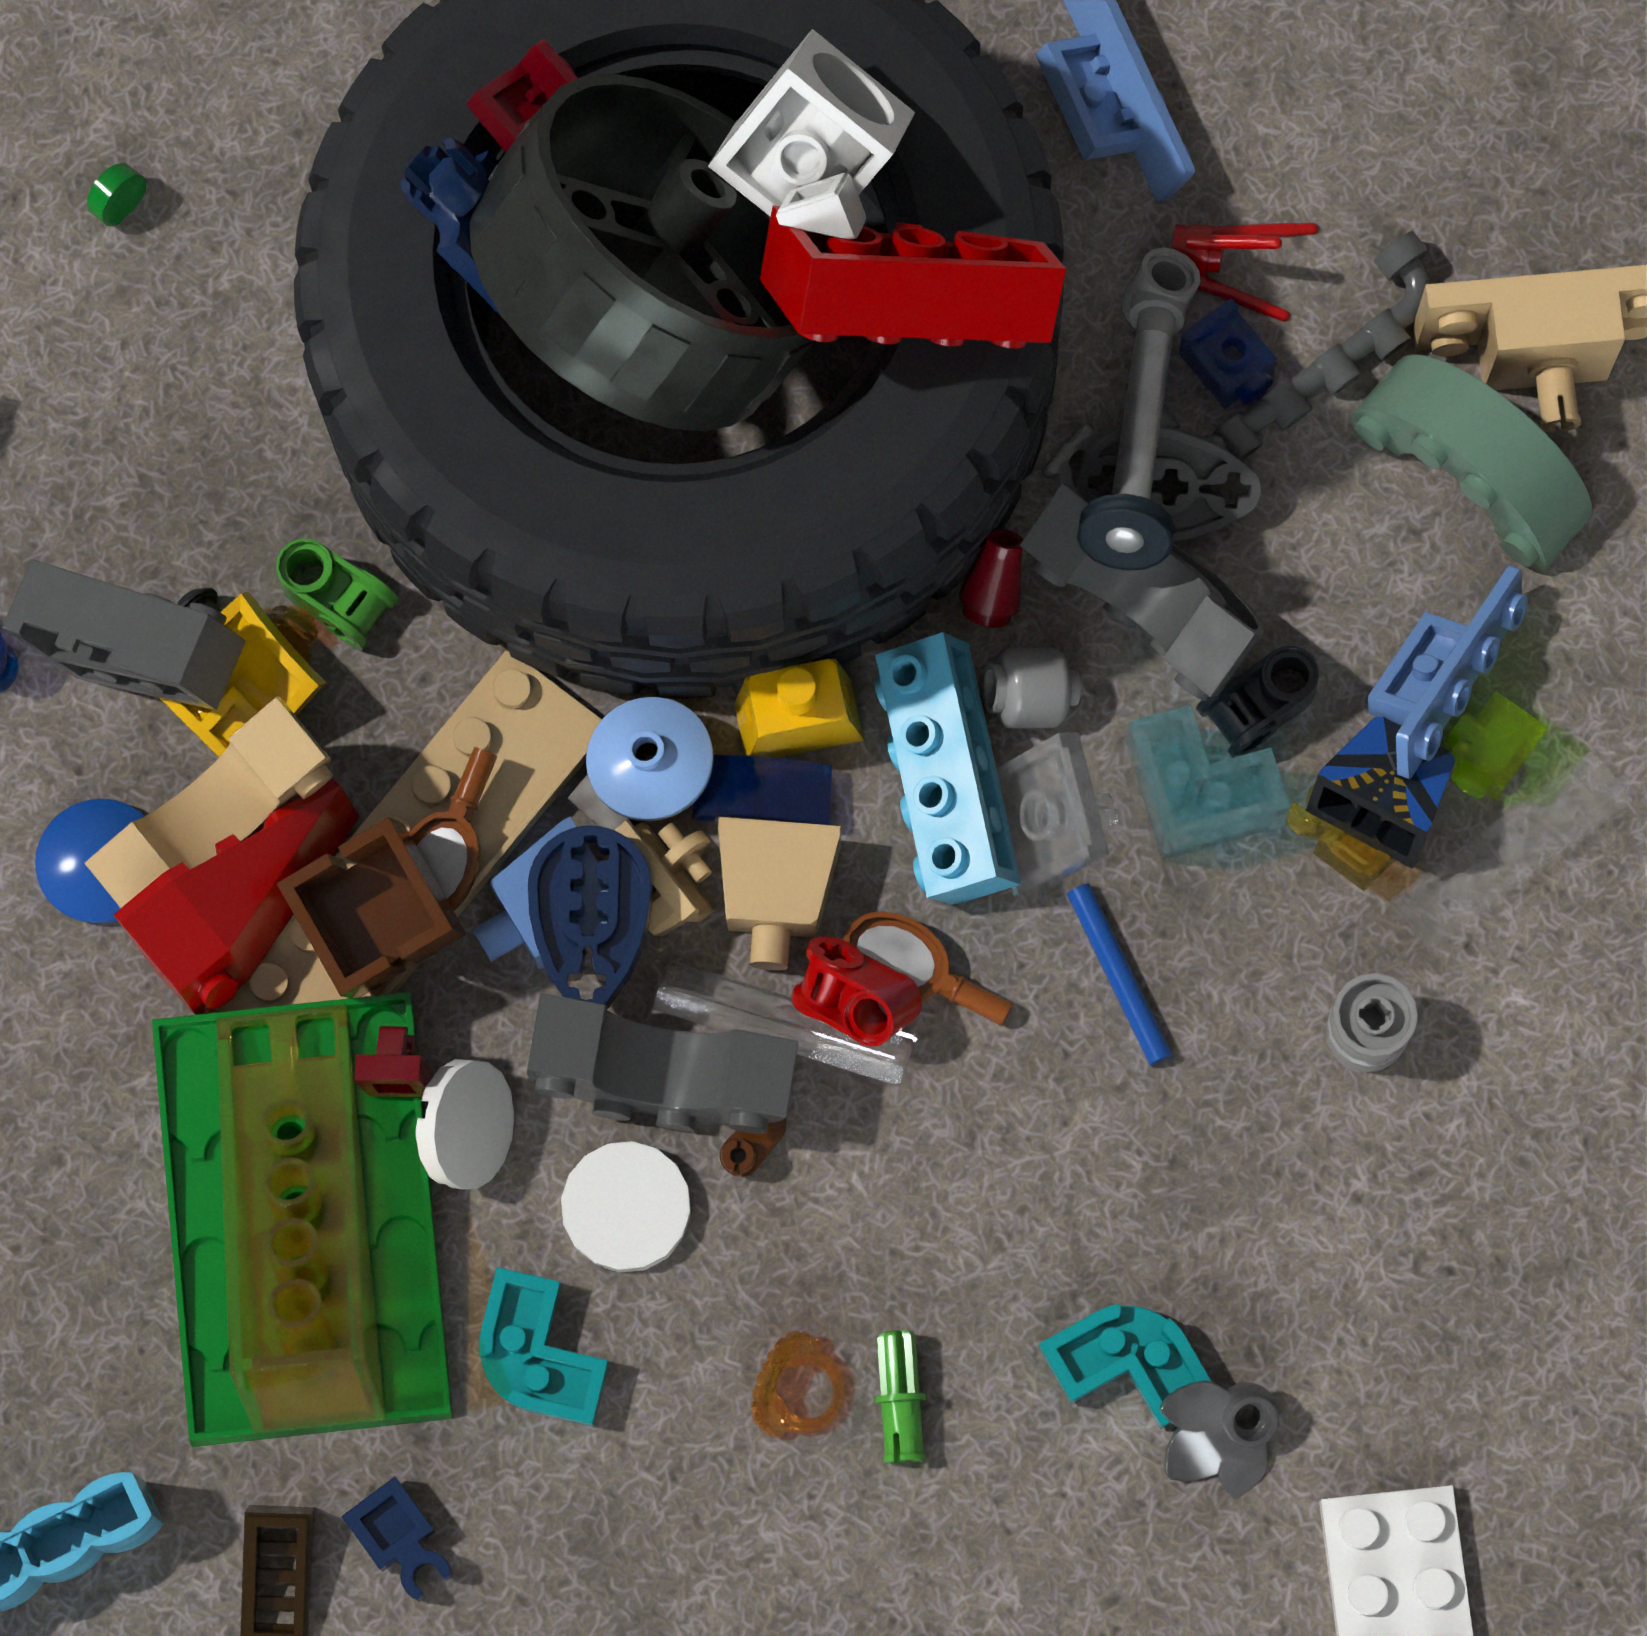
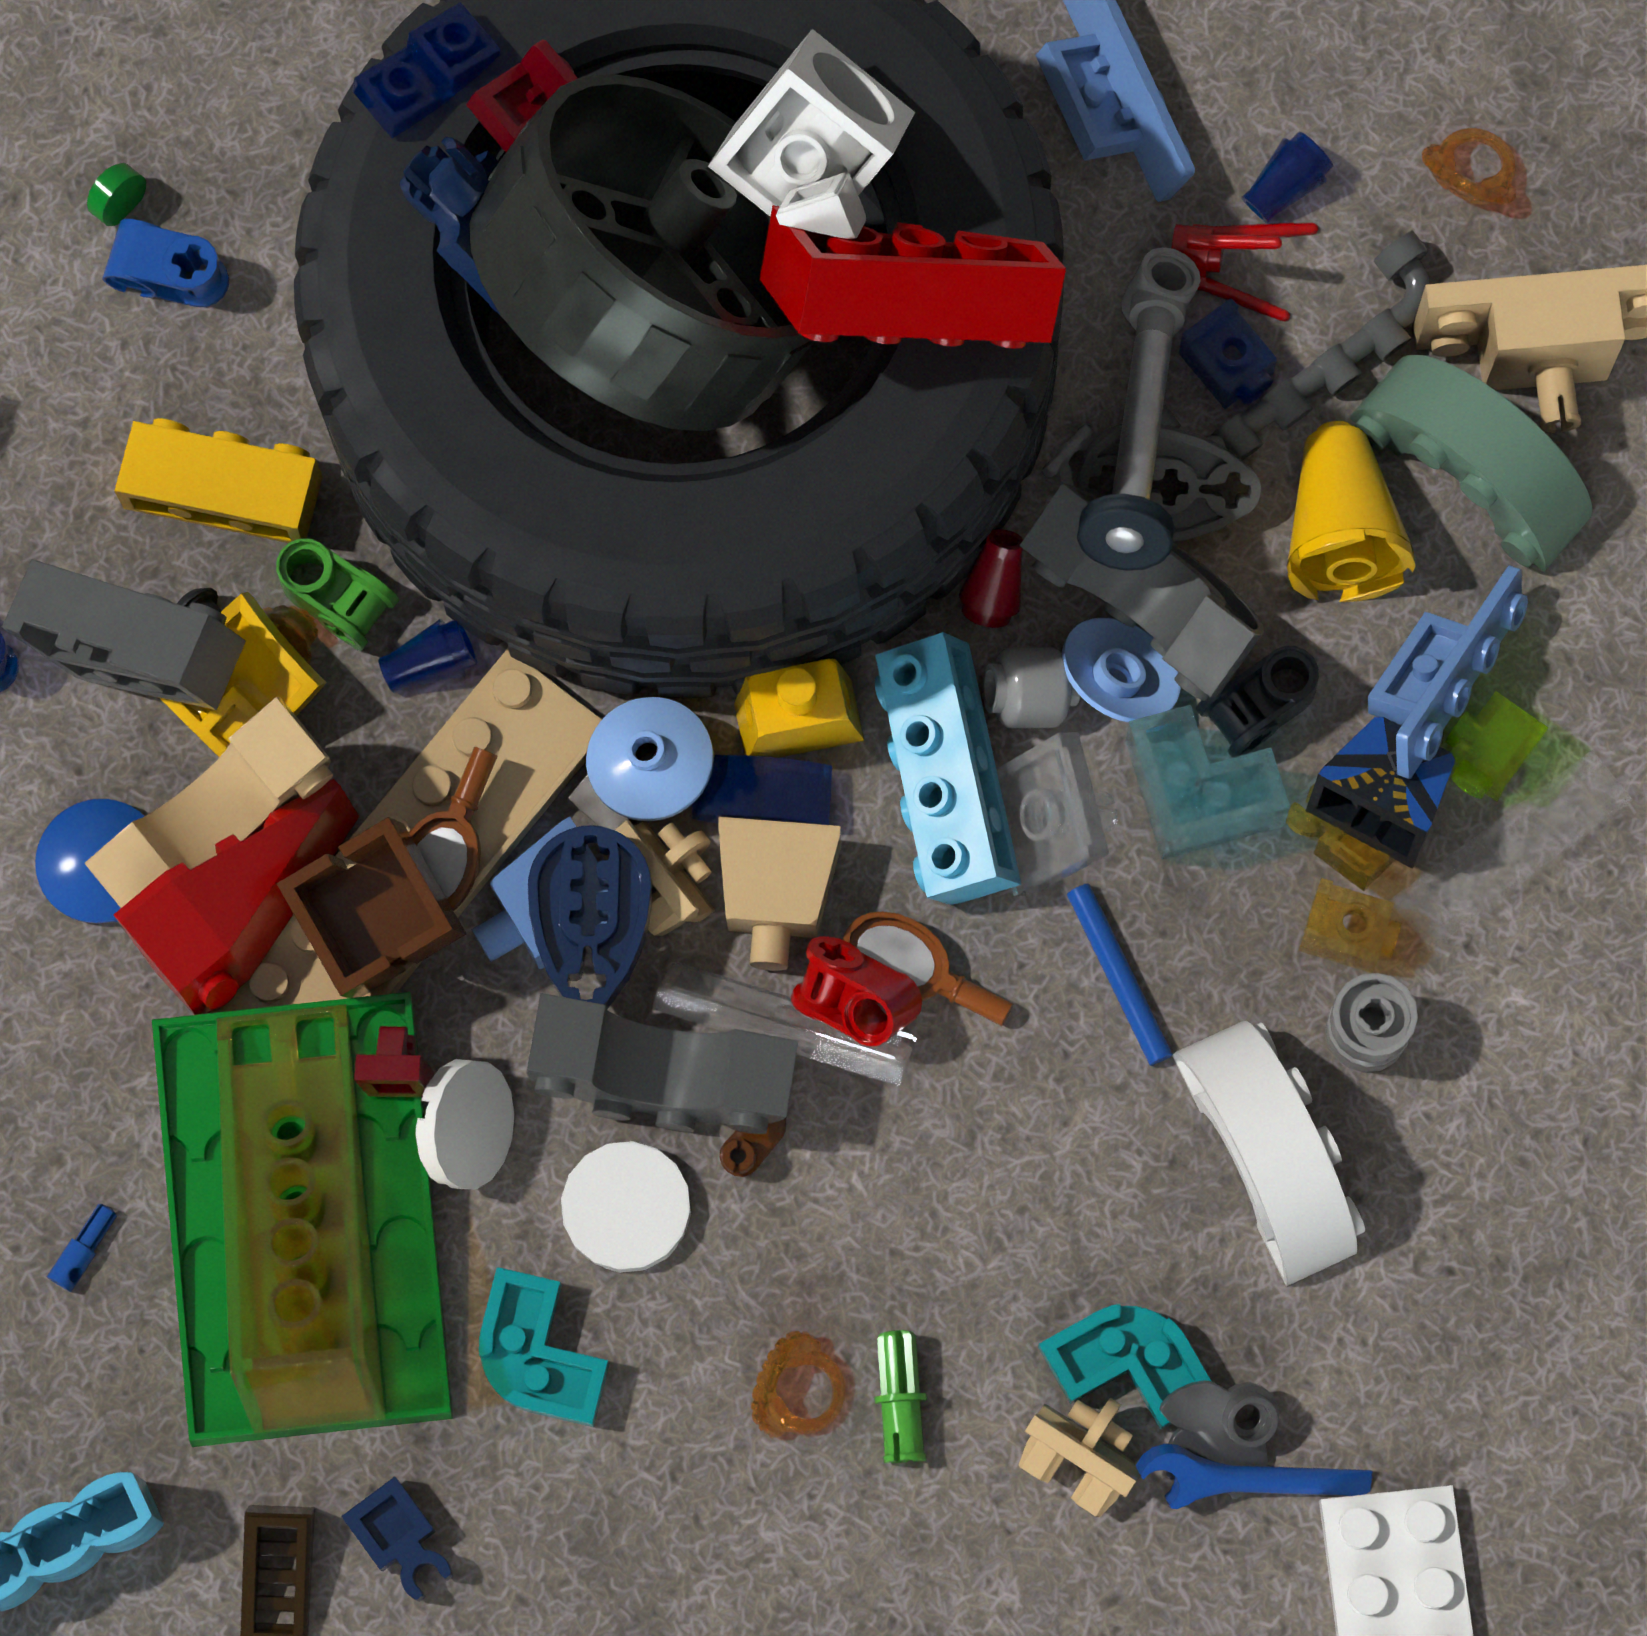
(81, 1250): none -> blue pin
(158, 261): none -> blue piece
(219, 481): none -> yellow brick
(427, 72): none -> clear blue slope
(431, 656): none -> clear blue cone
(1057, 1438): none -> tan hips
(1118, 670): none -> light blue dish
(1203, 1478): none -> blue piece
(1274, 1147): none -> white brick
(1288, 176): none -> clear blue cone
(1329, 939): none -> clear yellow brick
(1345, 520): none -> yellow cone
(1491, 190): none -> clear orange piece

